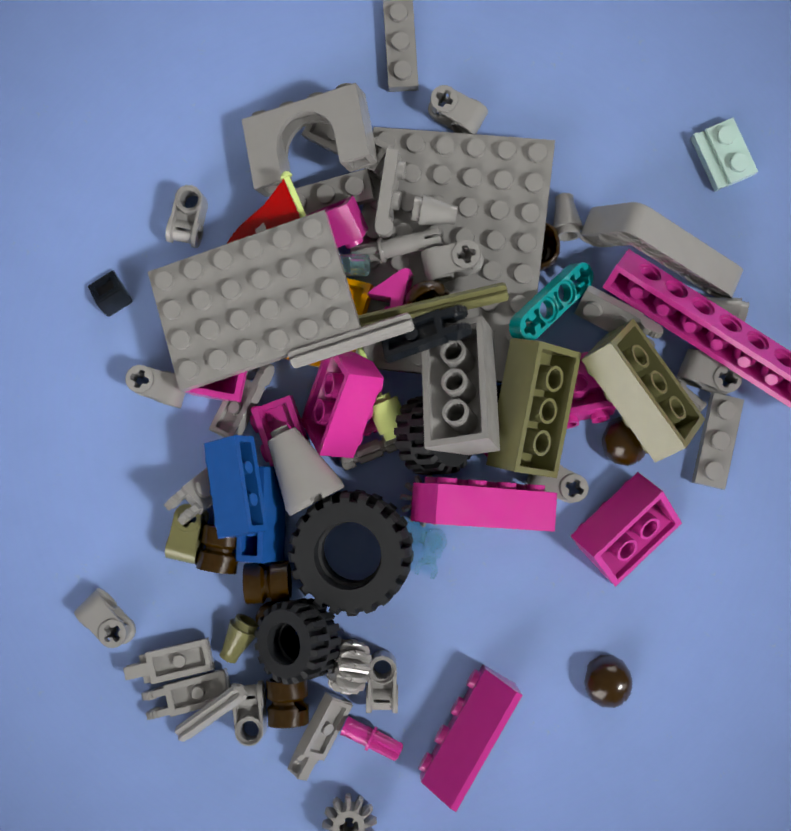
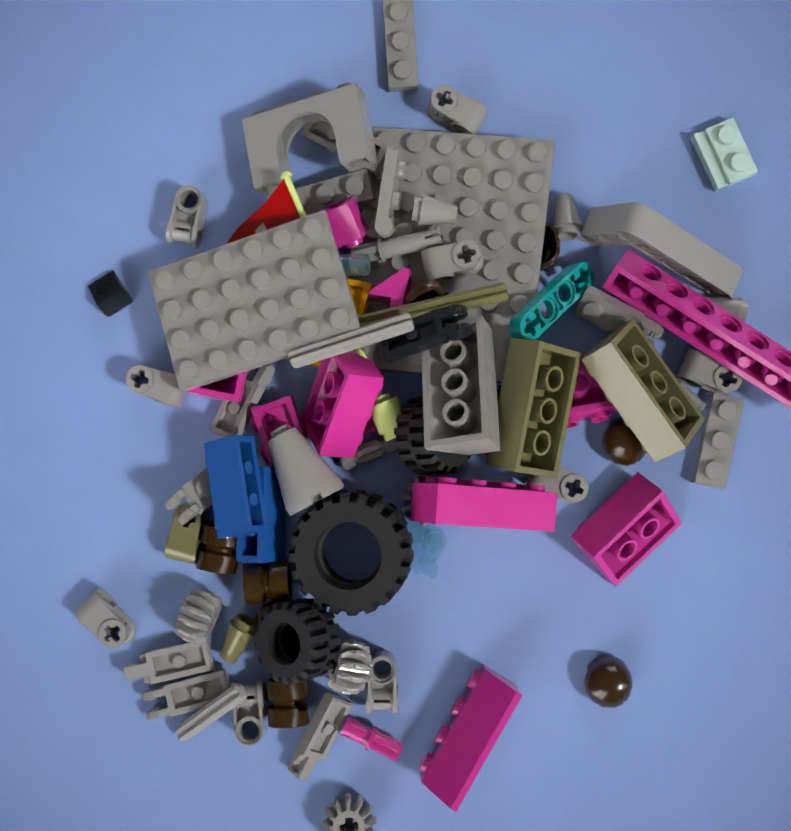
(198, 616): none -> light grey gear

